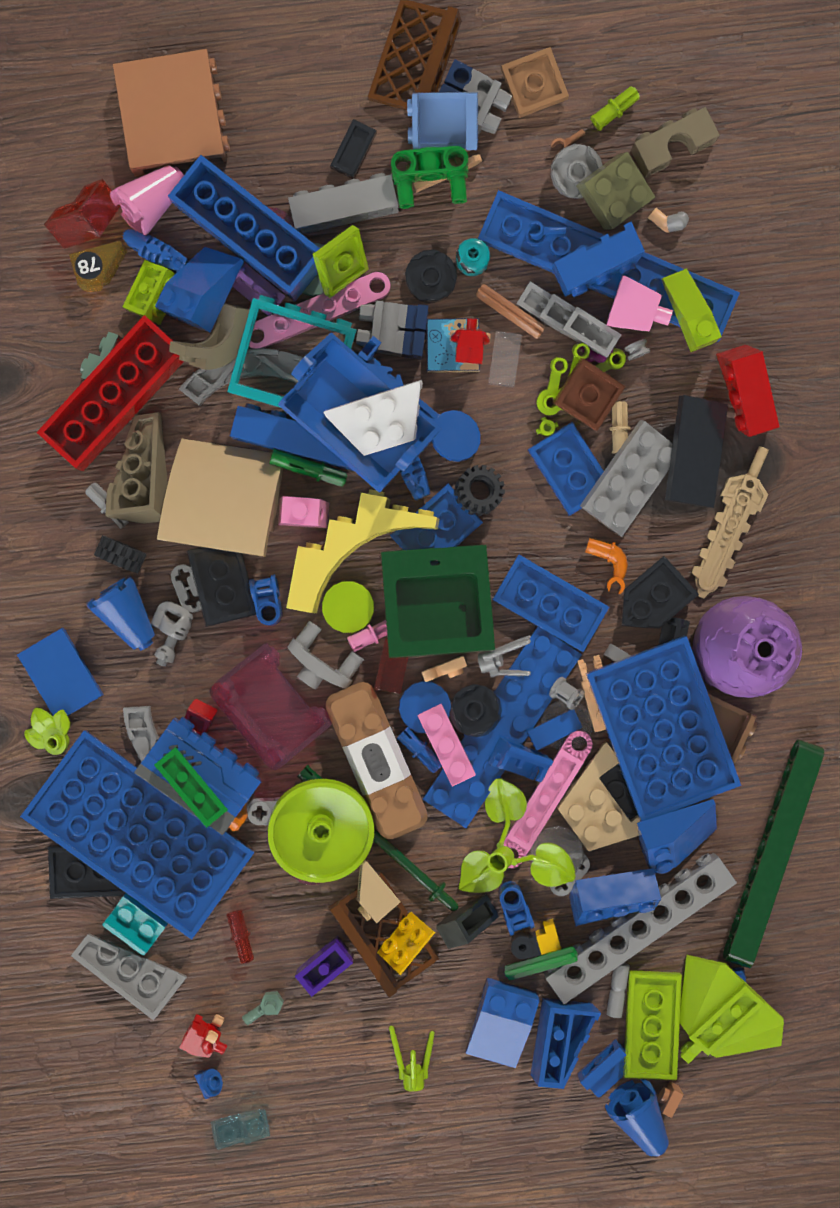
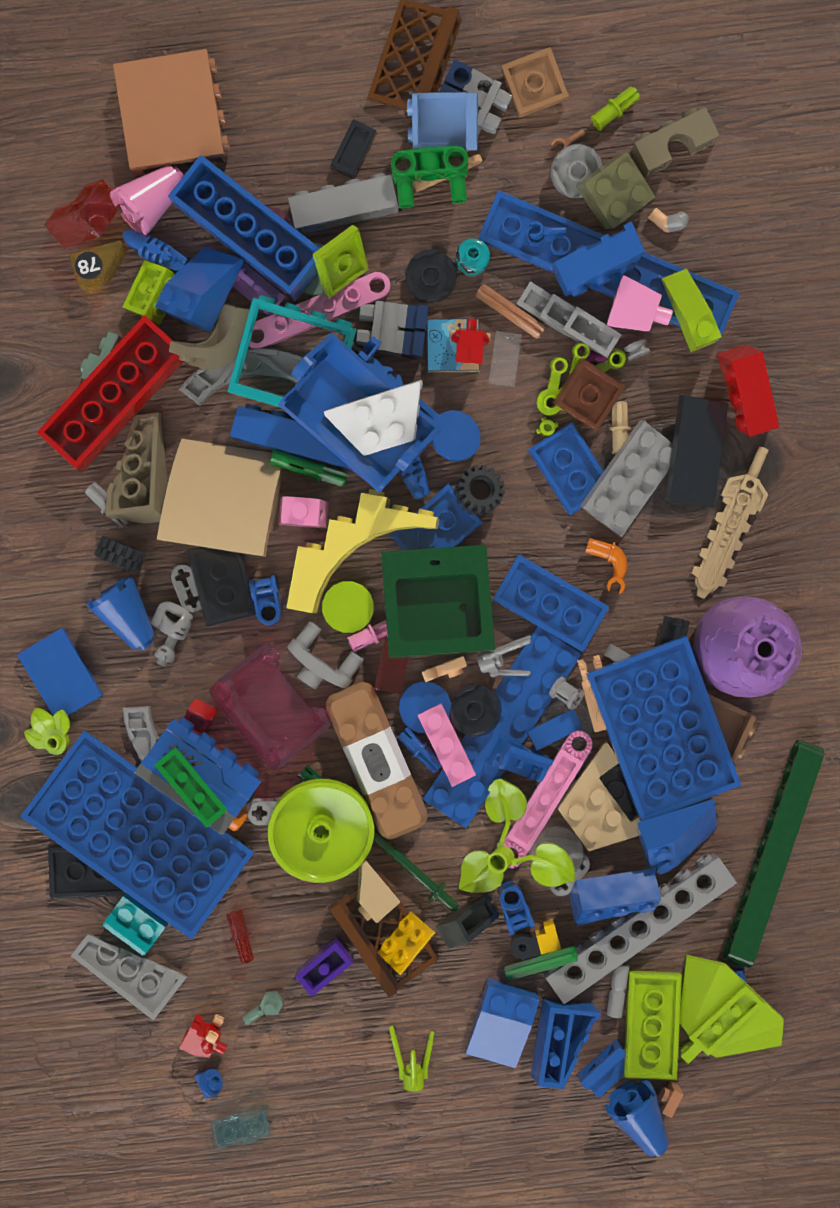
(656, 596): black tile -> none

